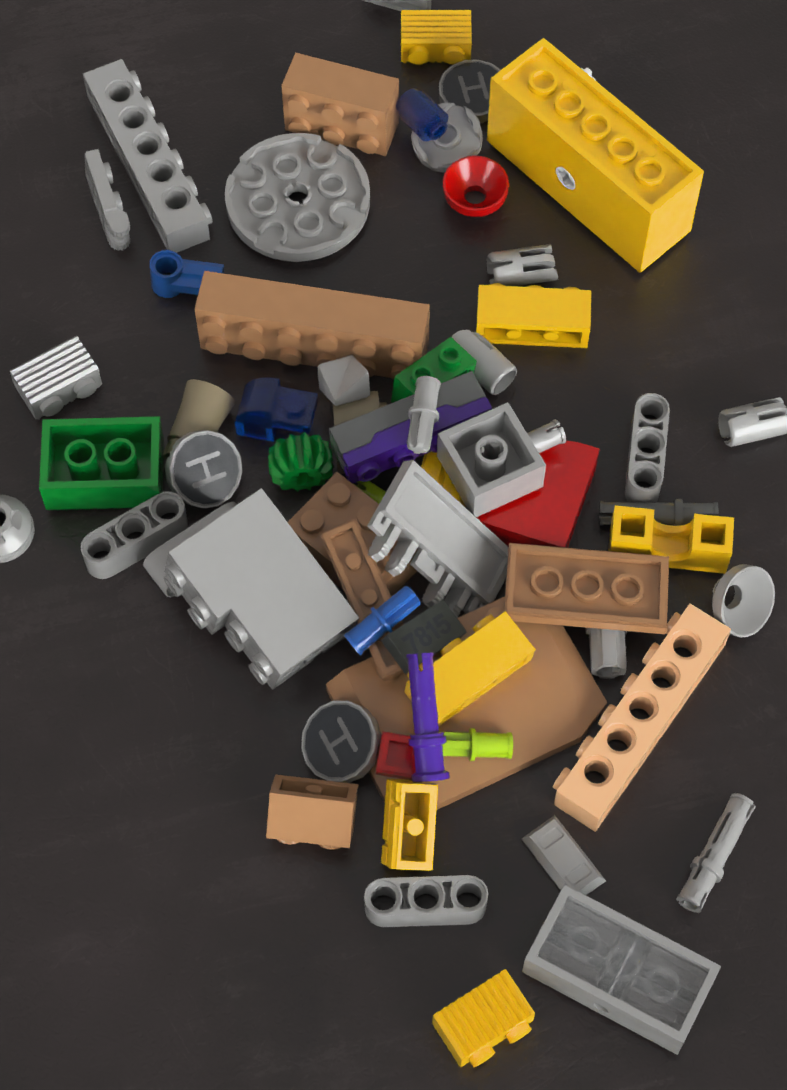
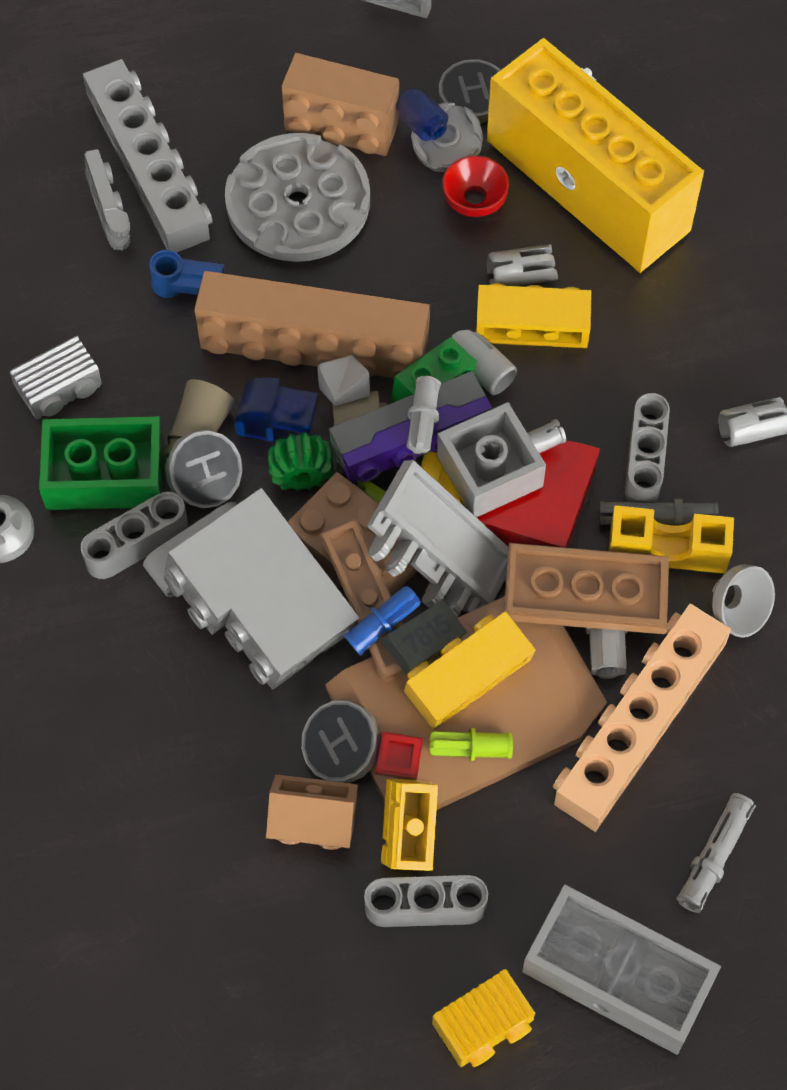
(427, 739): dark purple pin -> none
(435, 36): yellow brick -> none
(563, 857): light grey tile -> none

